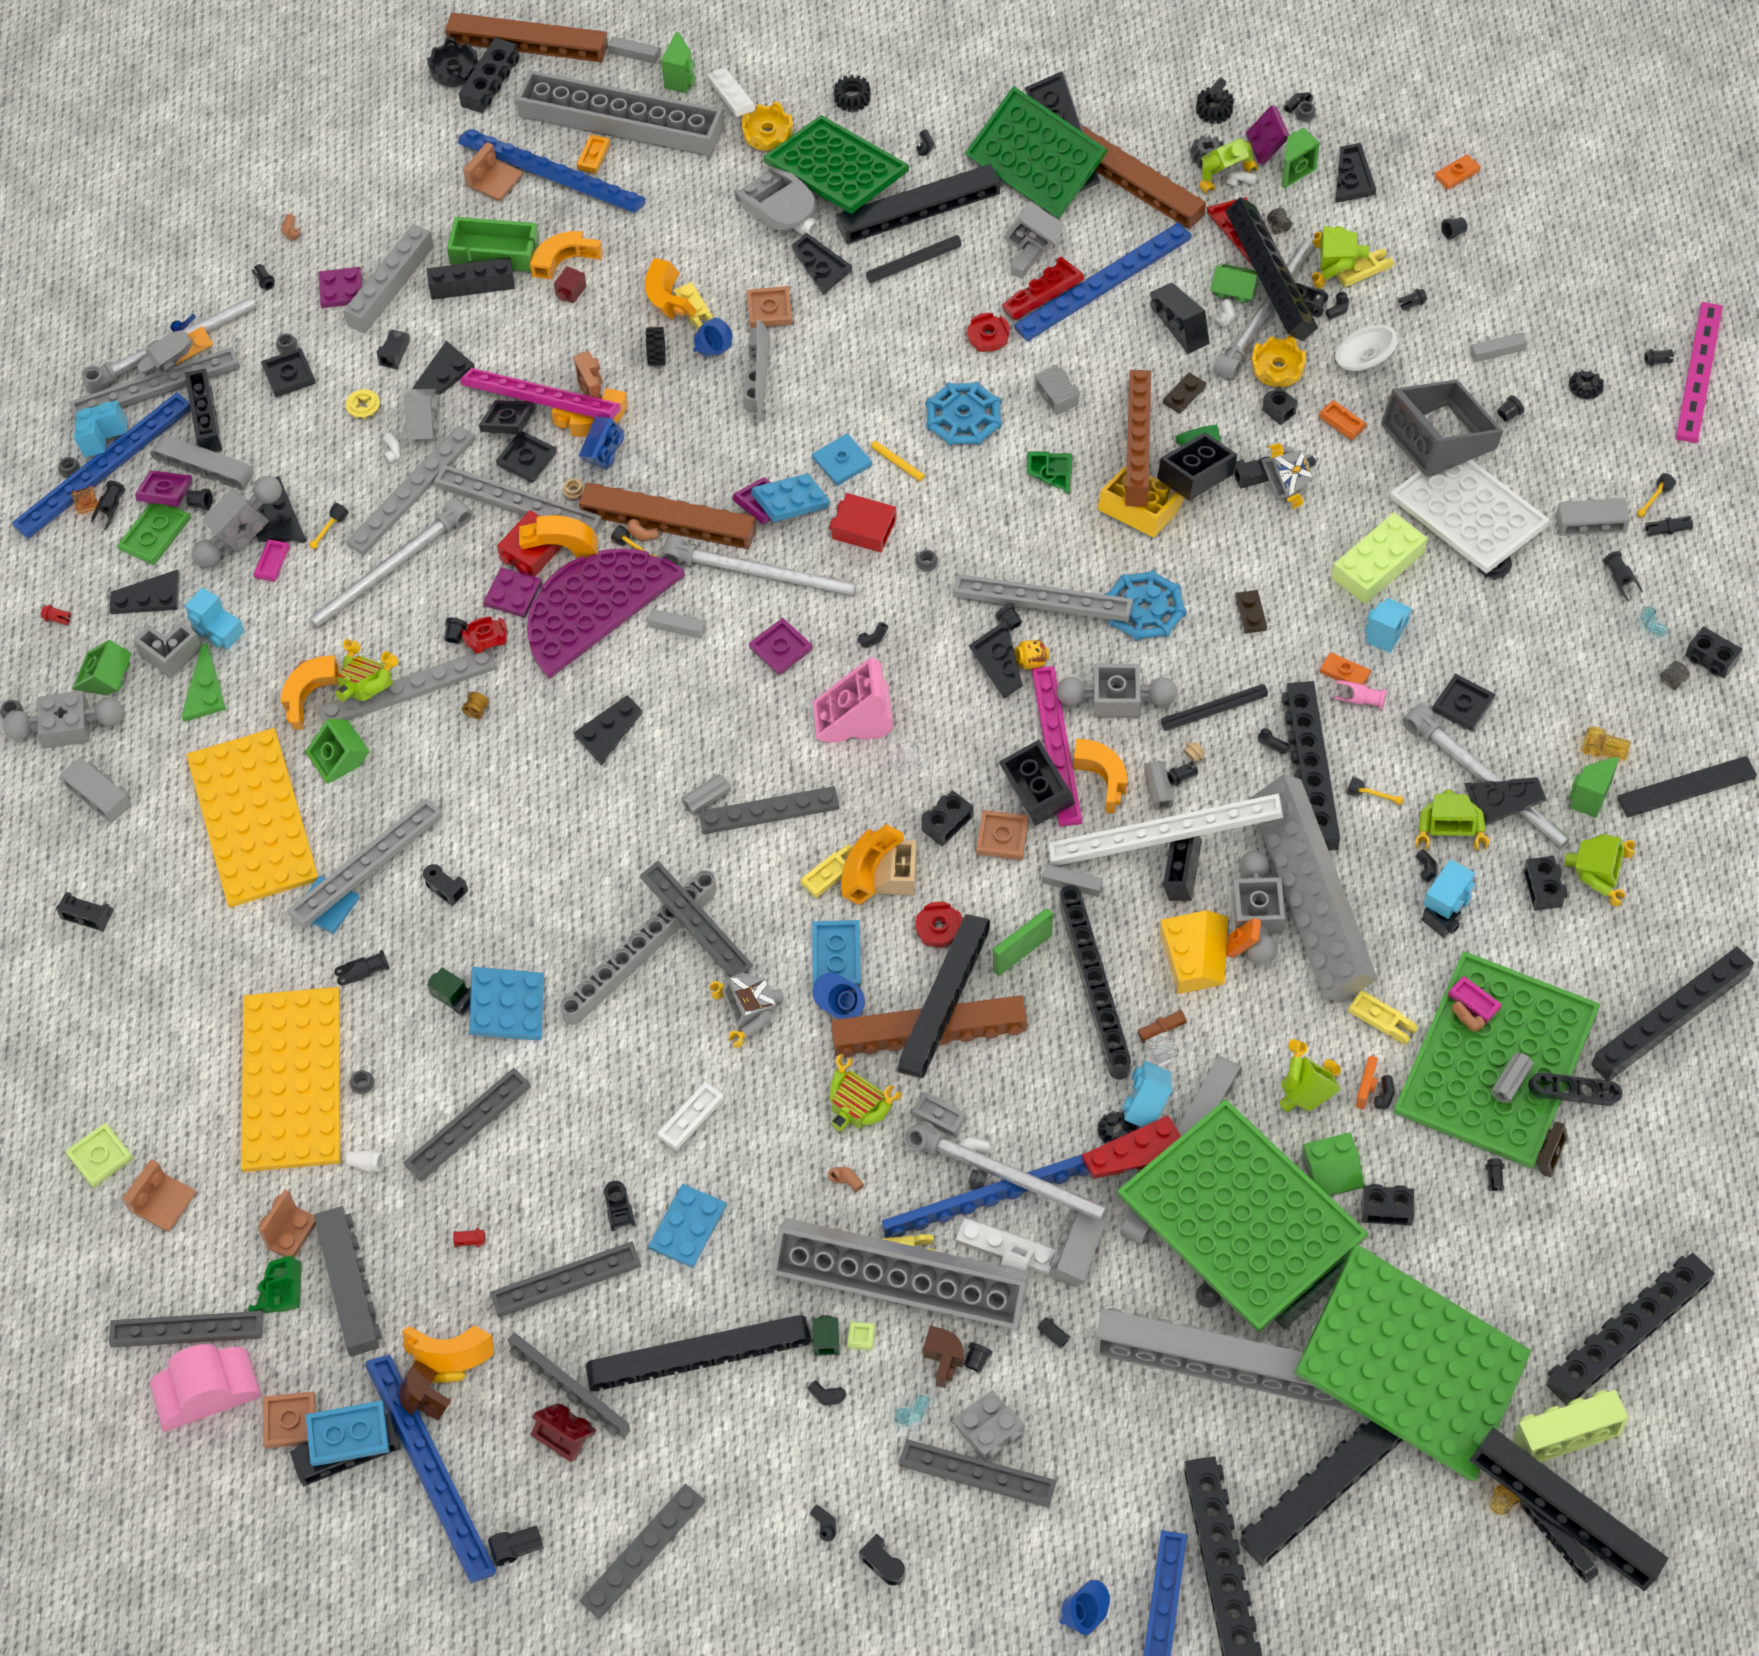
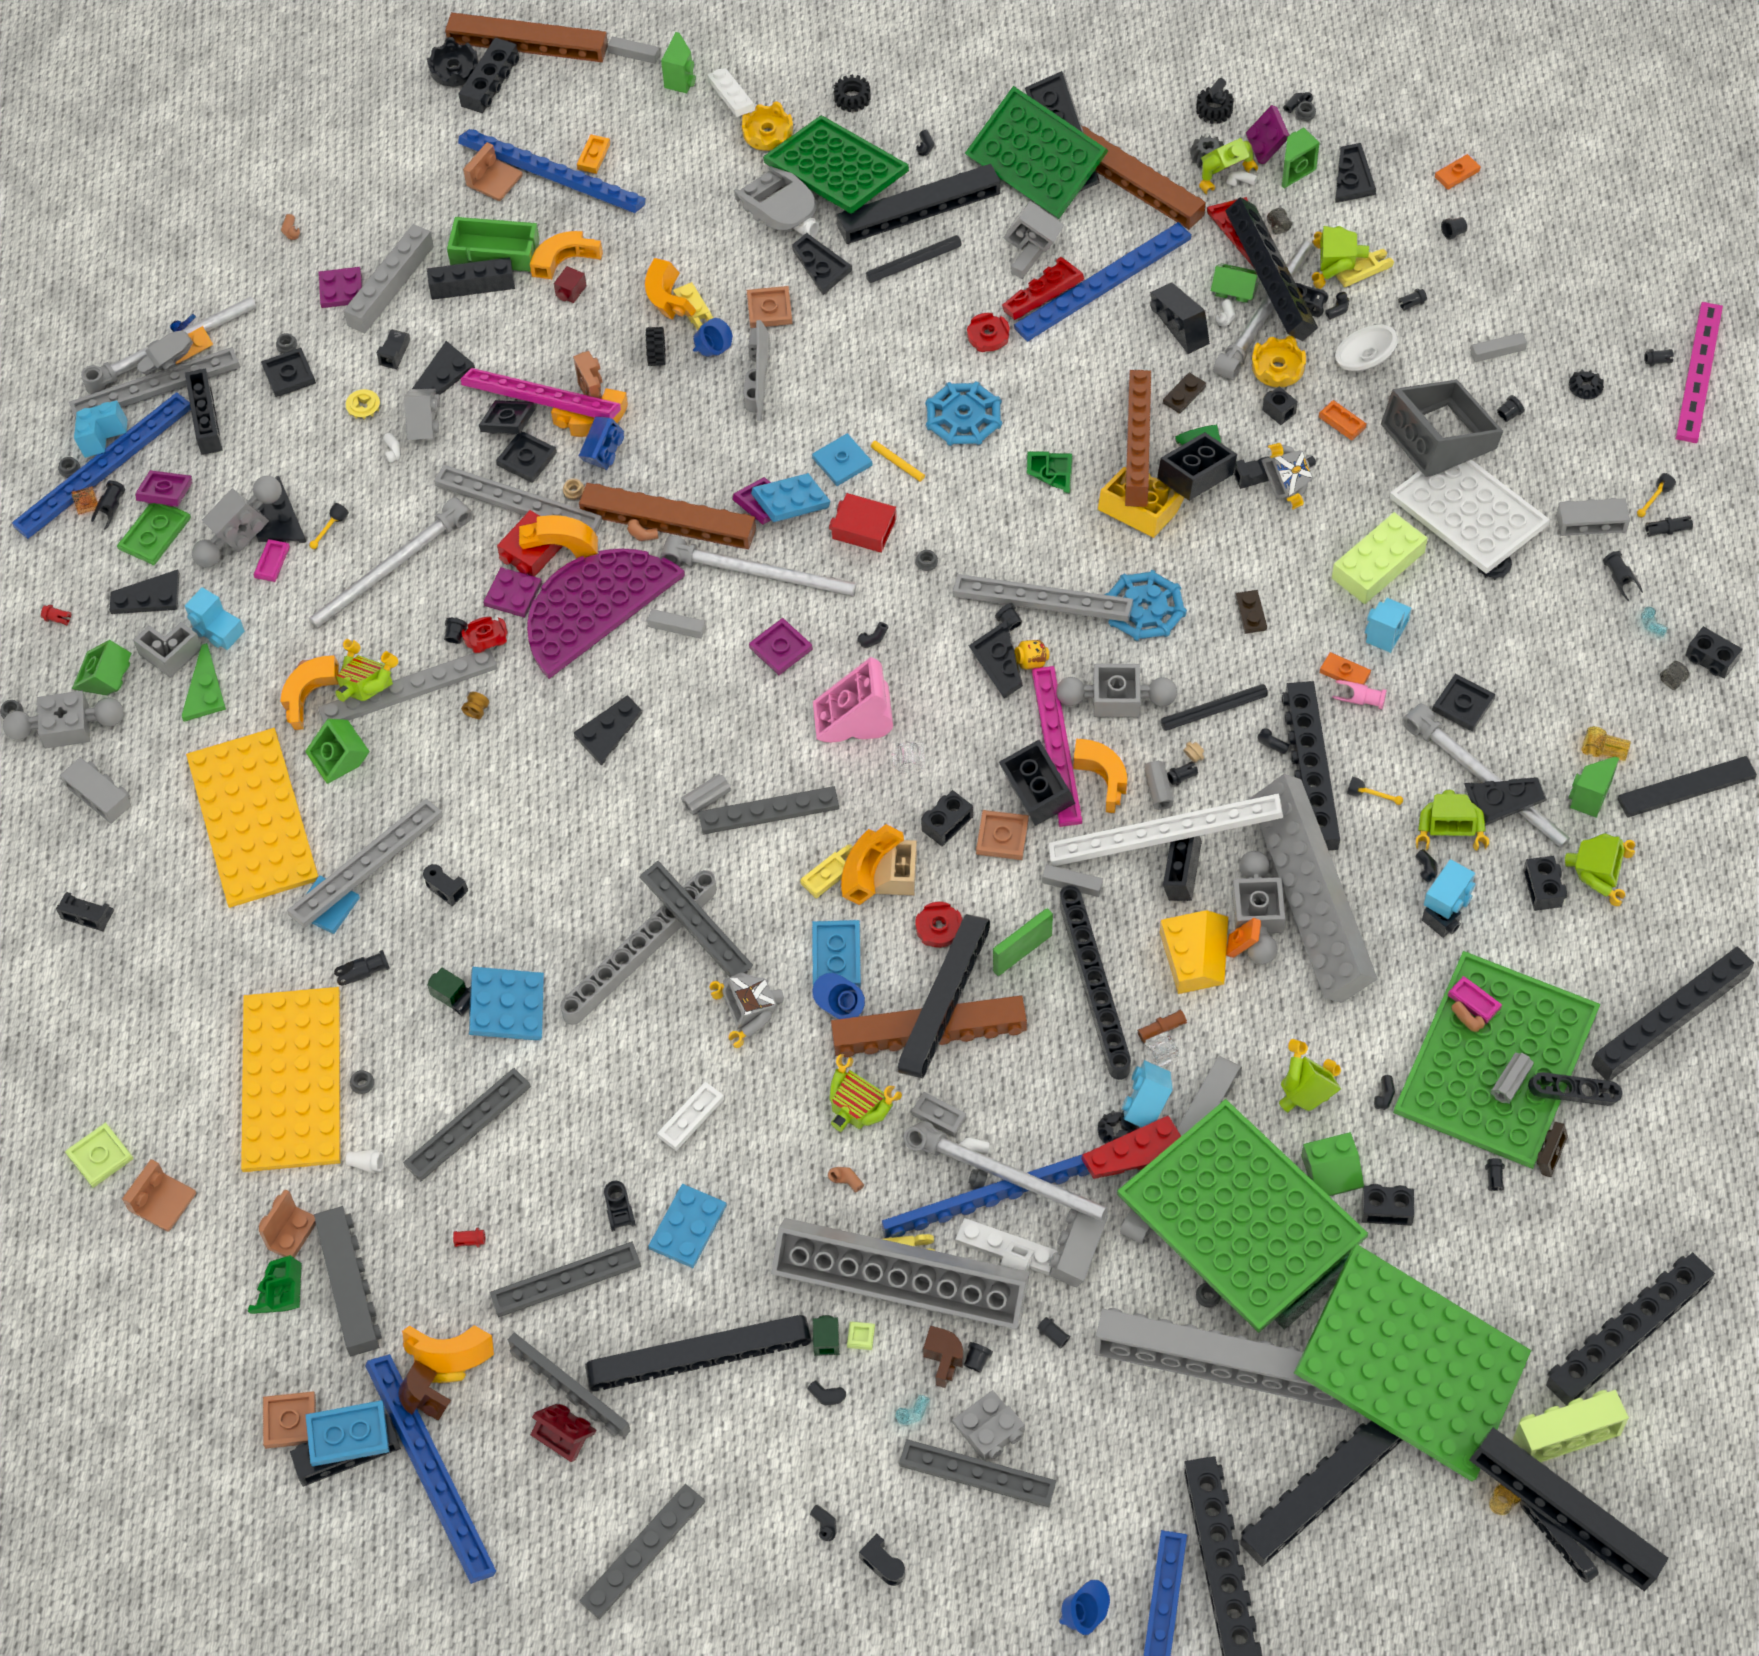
(186, 1329): dark grey plate -> none
(200, 499): black piece -> none
(202, 461): light grey beam -> none
(202, 1384): bright pink brick -> none
(265, 280): black pin -> none
(410, 490): light grey plate -> none
(509, 1546): black piece -> none
(620, 112): light grey brick -> none
(622, 536): black hinge -> none
(1056, 389): light grey brick -> none
(1368, 1082): orange plate -> none
(1381, 1016): light yellow hinge -> none

